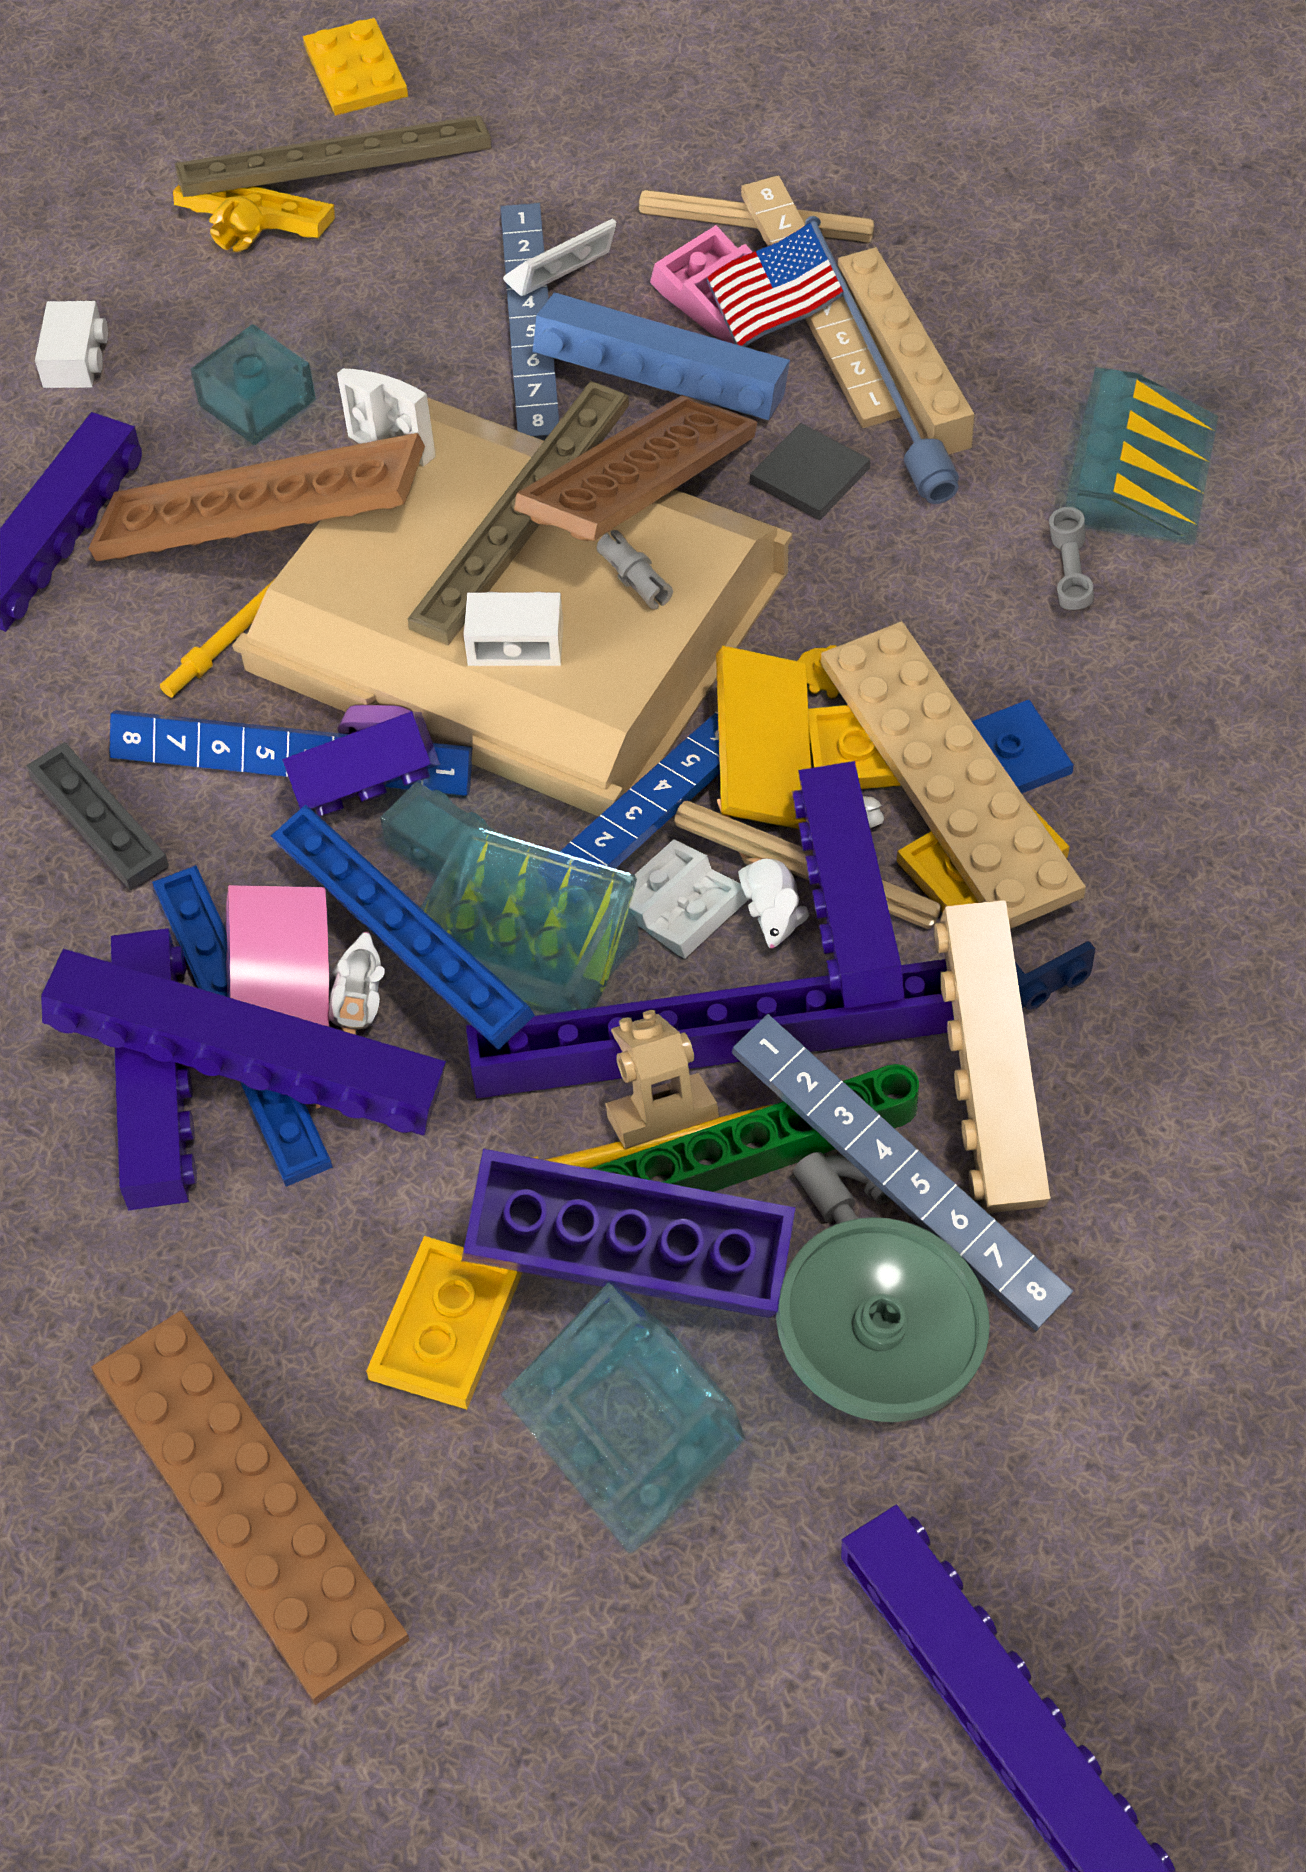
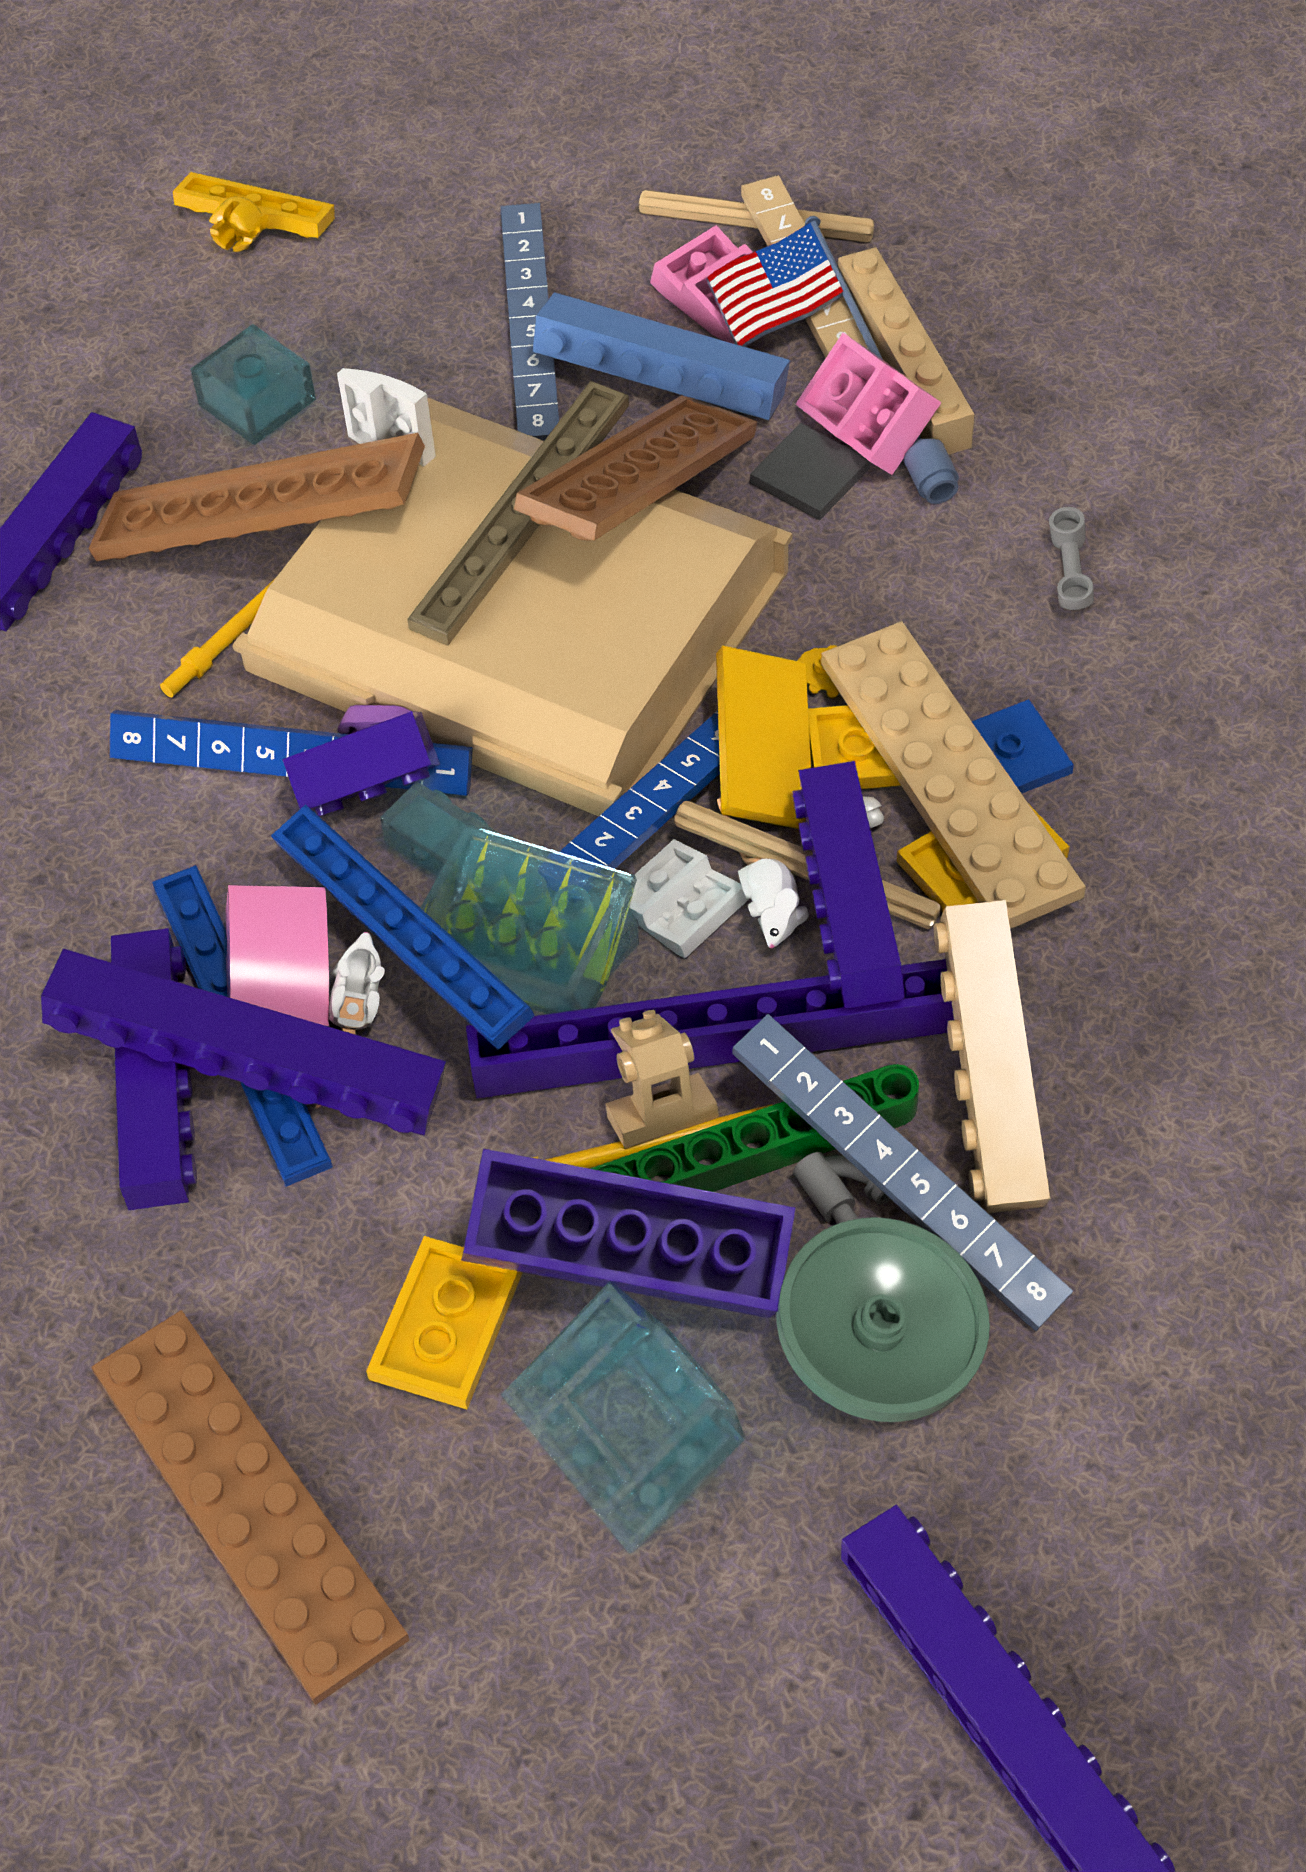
(70, 344): white brick -> none
(97, 816): dark grey plate -> none
(332, 156): dark tan tile -> none
(355, 66): yellow plate -> none
(513, 629): white brick -> none
(562, 259): white slope -> none
(634, 569): light grey pin -> none
(867, 404): none -> bright pink slope
(1067, 969): dark blue bracket -> none
(1141, 459): clear light blue slope -> none

